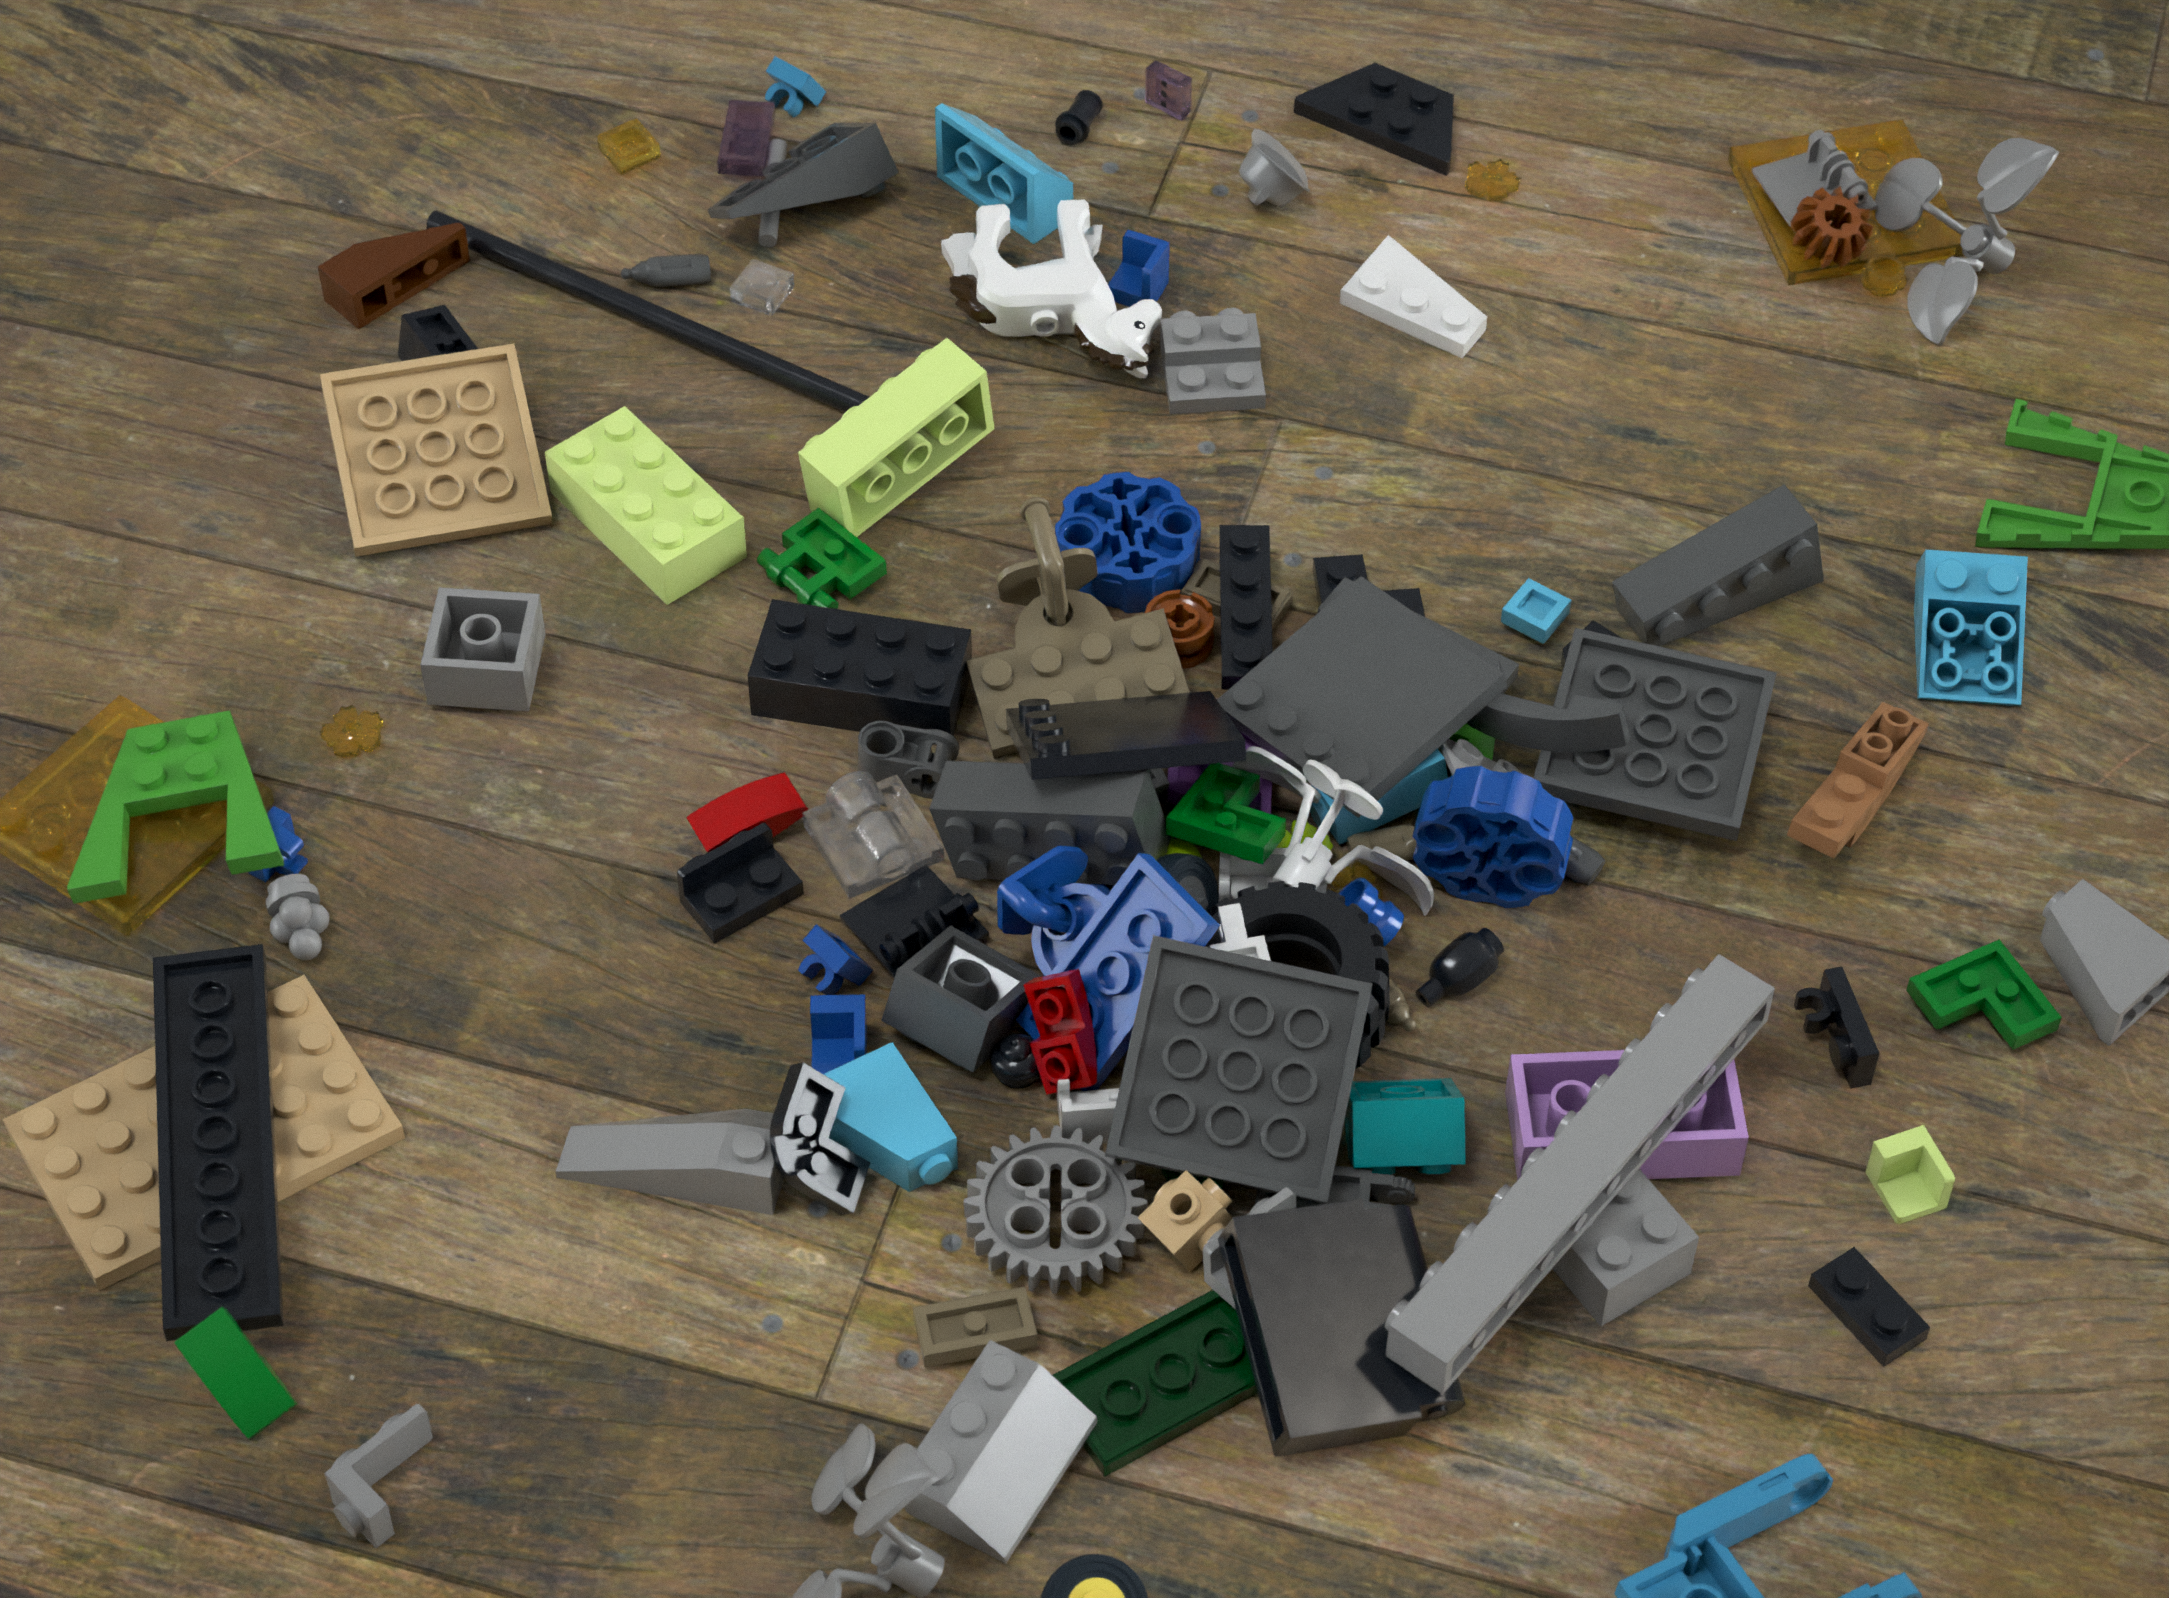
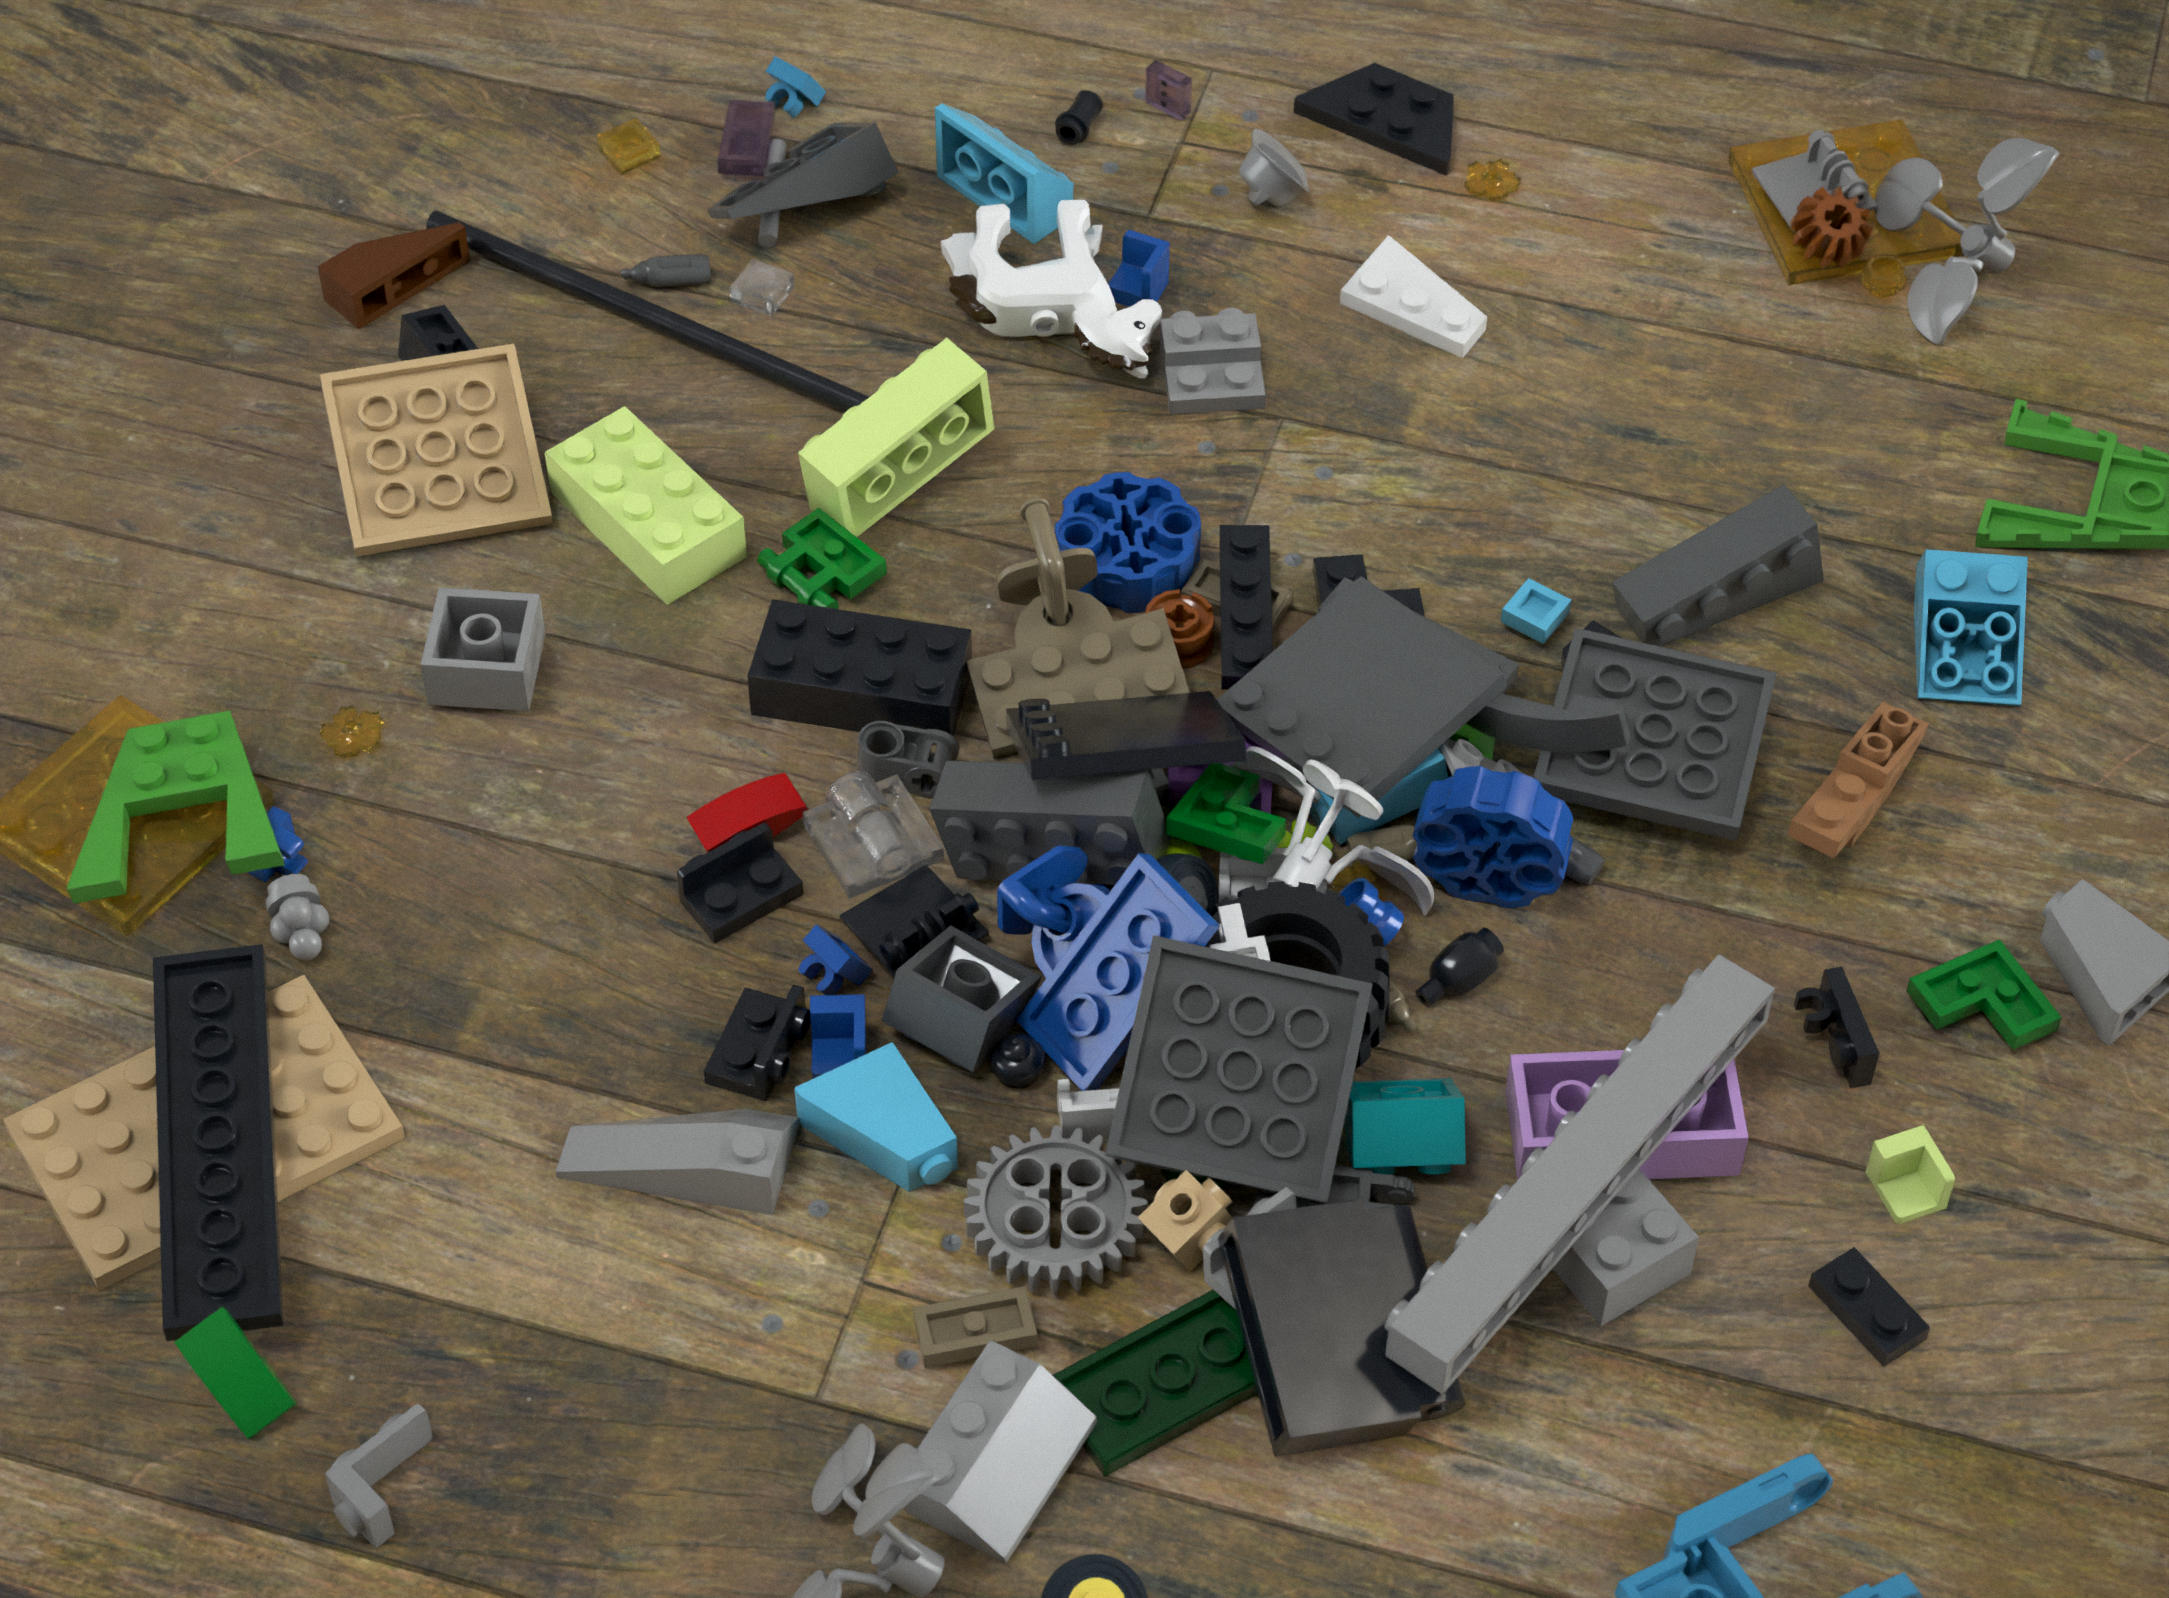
(758, 1042): none -> black bracket
(803, 1145): plate -> none
(1065, 1030): red slope -> none

